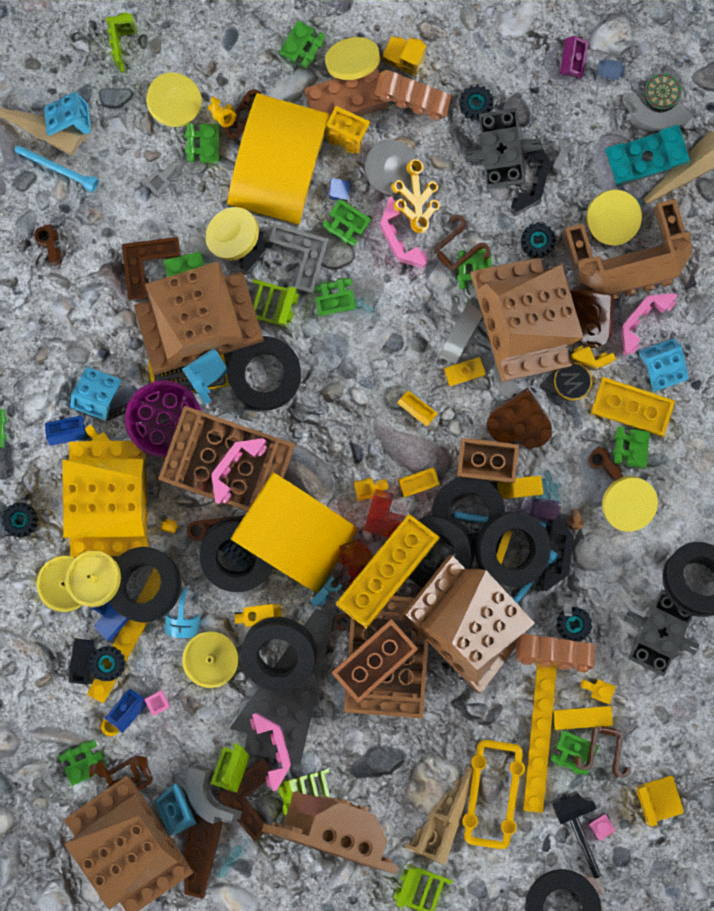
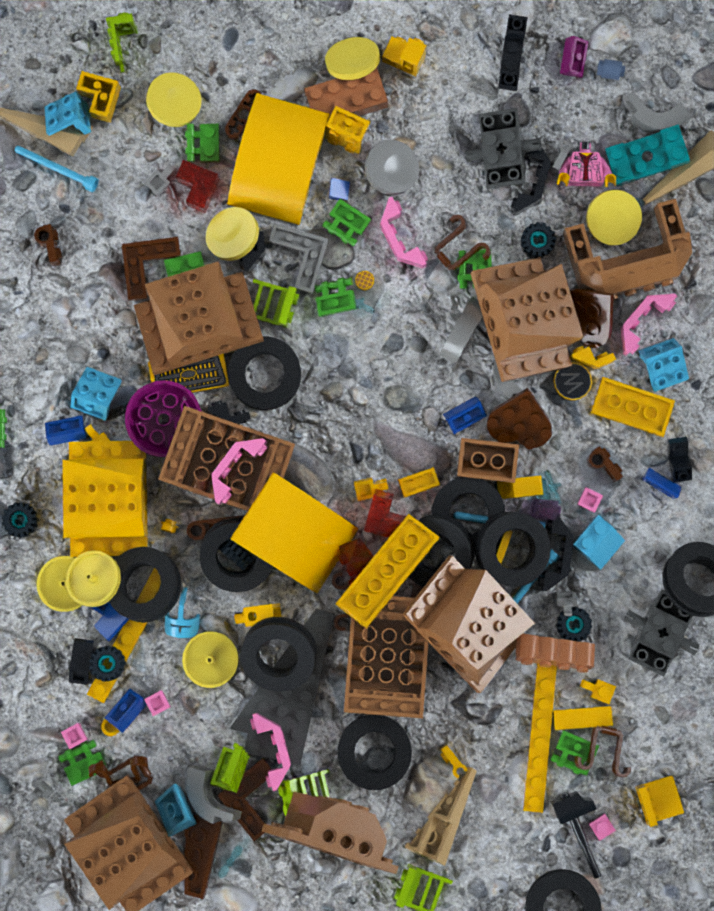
(74, 735): none -> bright pink plate
(102, 91): none -> yellow brick
(202, 184): none -> clear red brick
(204, 372): medium azure bracket -> none
(222, 411): none -> black slope
(224, 115): yellow piece -> none
(297, 41): bright green plate -> none
(322, 597): medium azure plate -> none
(364, 280): none -> tile
(374, 660): nougat brick -> none
(380, 779): none -> black tyre
(412, 94): nougat brick -> none
(415, 198): yellow plant -> none
(417, 408): yellow plate -> none
(449, 756): none -> yellow plate
(464, 371): yellow plate -> none
(465, 415): none -> blue slope
(476, 93): black bush -> none
(508, 825): yellow bar -> none
(512, 52): none -> black slope
(575, 522): medium nougat plate -> none
(585, 169): none -> bright pink torso
(589, 500): none -> bright pink plate
(598, 541): none -> medium azure slope
(629, 503): light yellow piece -> none
(637, 447): bright green plate -> none
(662, 92): sand green tile -> none
(662, 483): none -> blue slope
(679, 460): none -> black slope

